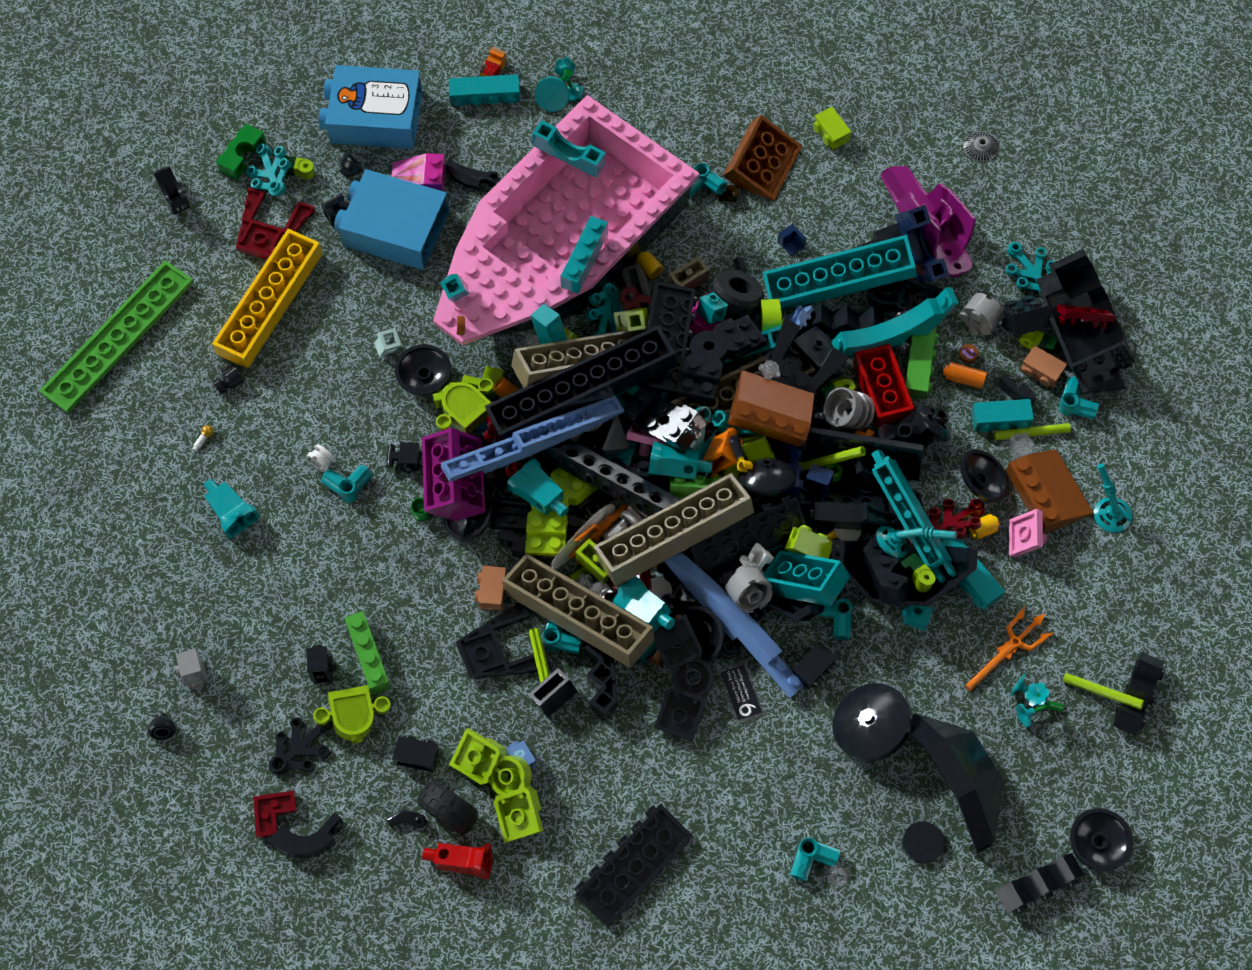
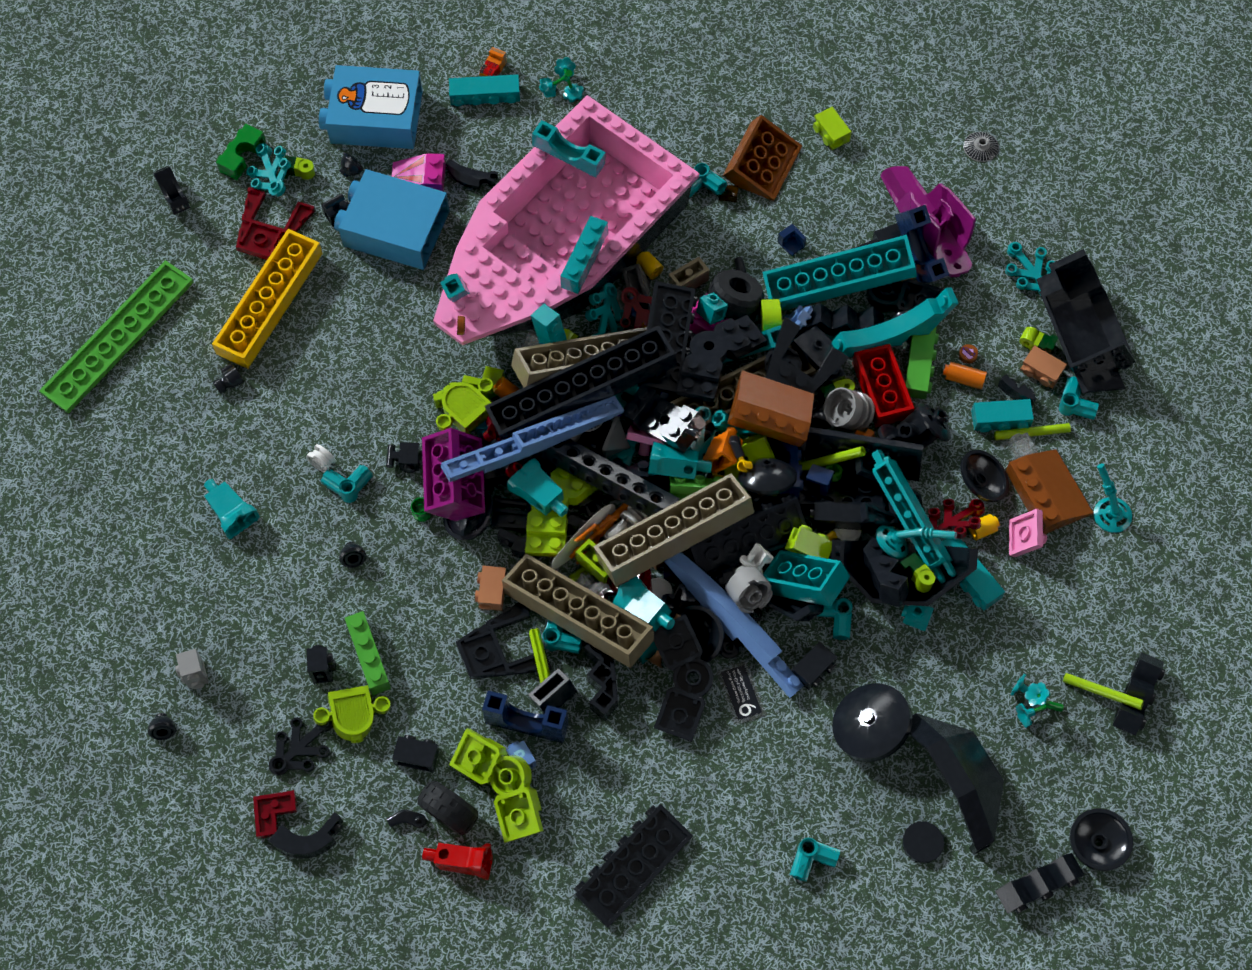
(206, 432): piece -> none
(352, 555): none -> black brick
(387, 342): light aqua brick -> none
(423, 360): black dish -> none
(500, 713): none -> dark blue arch
(552, 94): teal tile -> none
(631, 319): lime brick -> none
(769, 370): clear plate -> none
(839, 881): clear plate -> none
(982, 314): light grey brick -> none
(1010, 647): orange piece -> none
(1025, 316): black brick -> none
(1084, 314): dark red plate -> none

